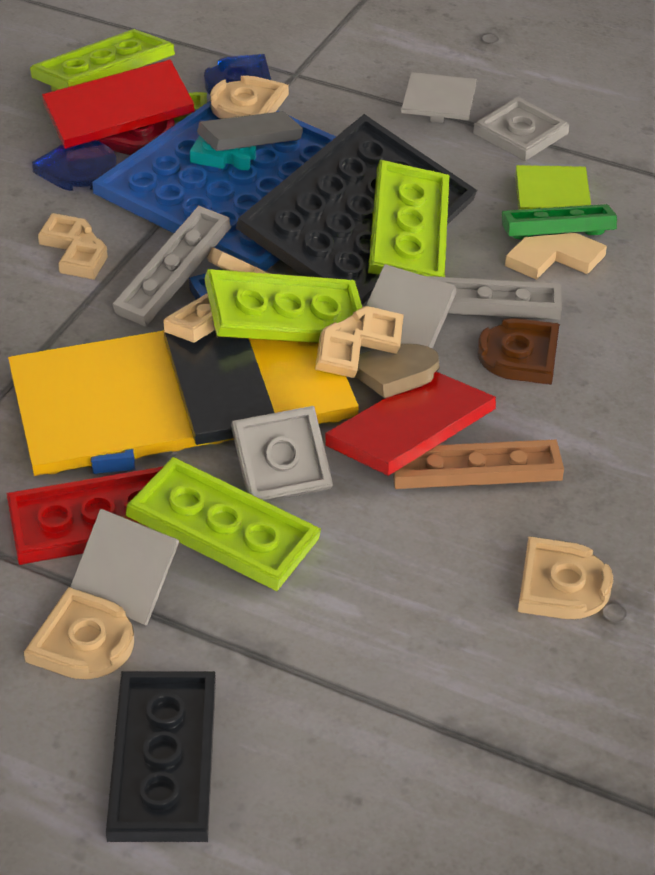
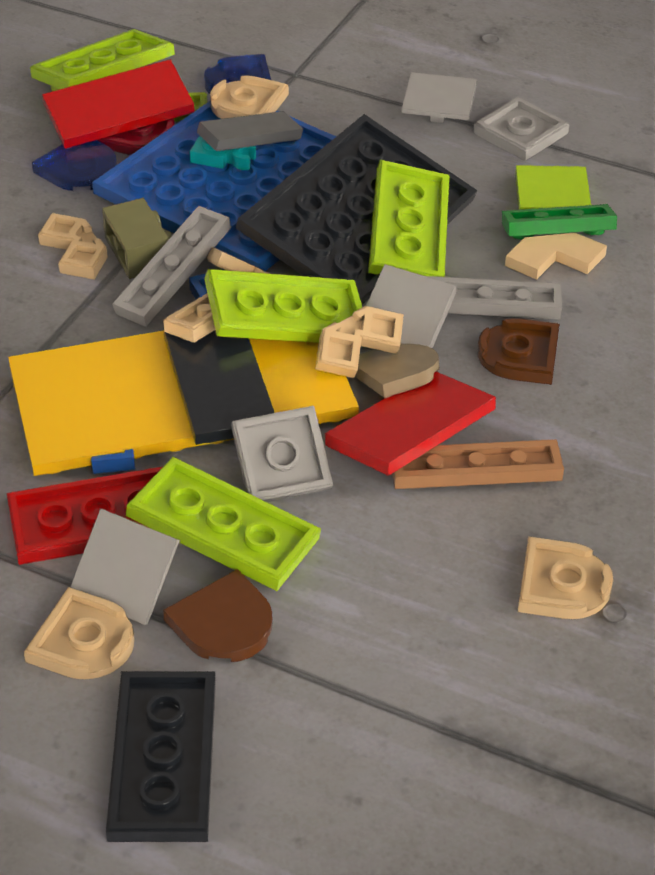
(133, 234): none -> olive brick
(223, 619): none -> reddish brown tile

